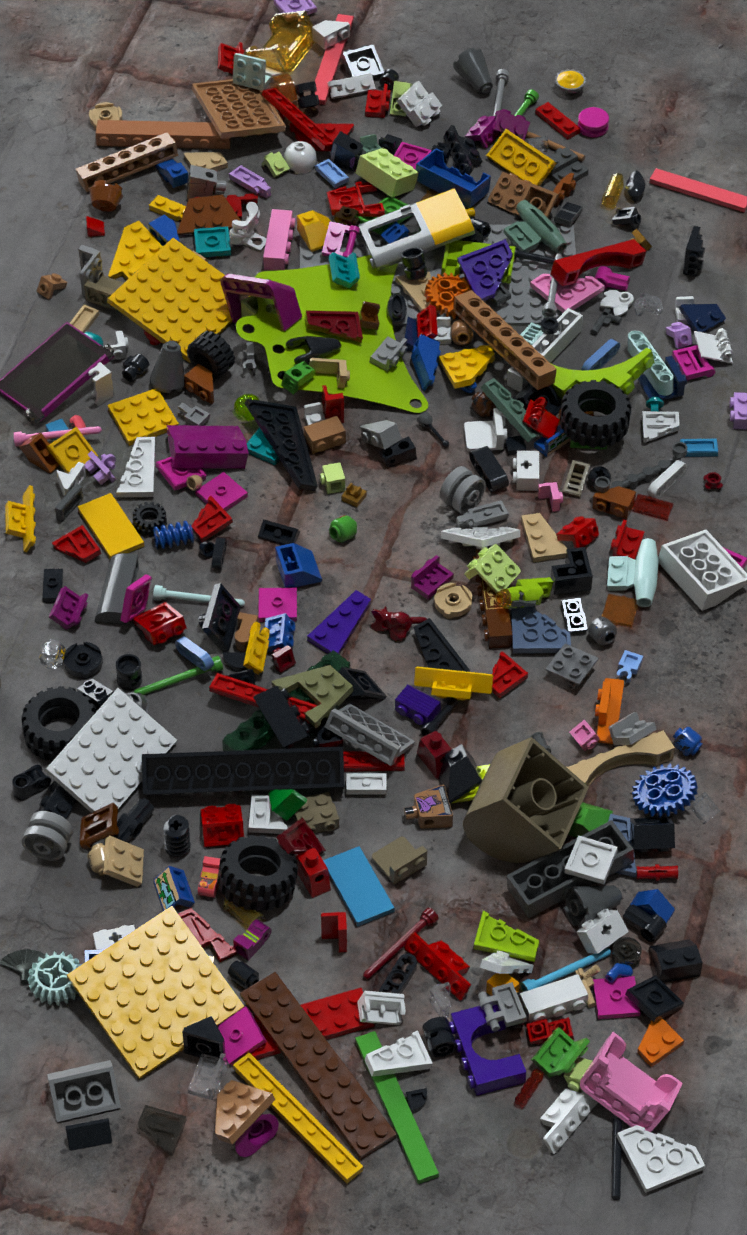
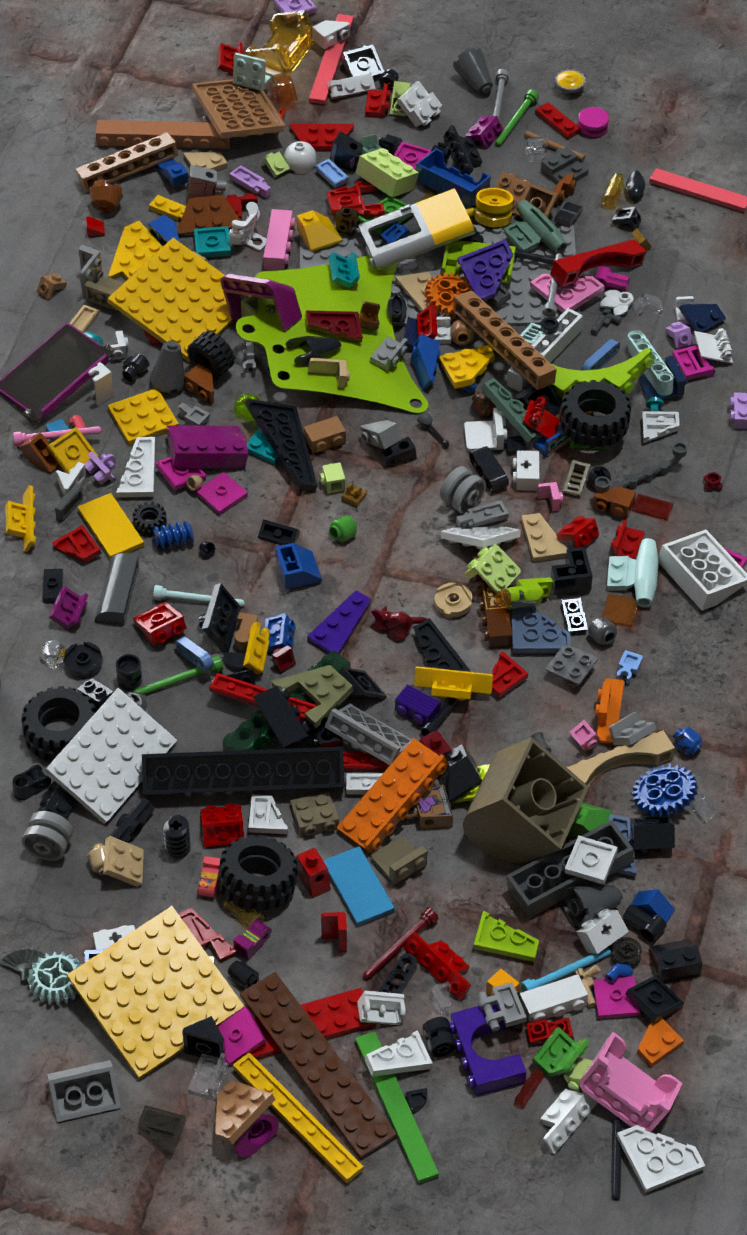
(88, 1134): black slope -> none
(97, 821): reddish brown plate -> none
(102, 109): tan plate -> none
(136, 598): dark pink plate -> none
(173, 888): panel -> none
(210, 520): red wing -> none
(219, 553): black beam -> none
(276, 602): dark pink plate -> none
(286, 802): green slope -> none
(297, 376): bright green leg -> none
(298, 118): red tile -> none
(299, 839): dark red wing -> none
(309, 100): black wheel -> none
(313, 413): white bracket -> none
(333, 404): red panel -> none
(335, 236): plate -> none
(392, 796): none -> orange bracket
(414, 263): black wheel -> none
(430, 578): magenta bracket -> none
(481, 226): black cone -> none
(494, 207): none -> yellow wheel
(503, 964): white wing -> none
(515, 124): magenta bracket -> none
(521, 158): yellow tile -> none
(660, 872): red pin -> none
(667, 479): white beam -> none
(694, 253): black plate -> none
(701, 447): dark azure tile -> none

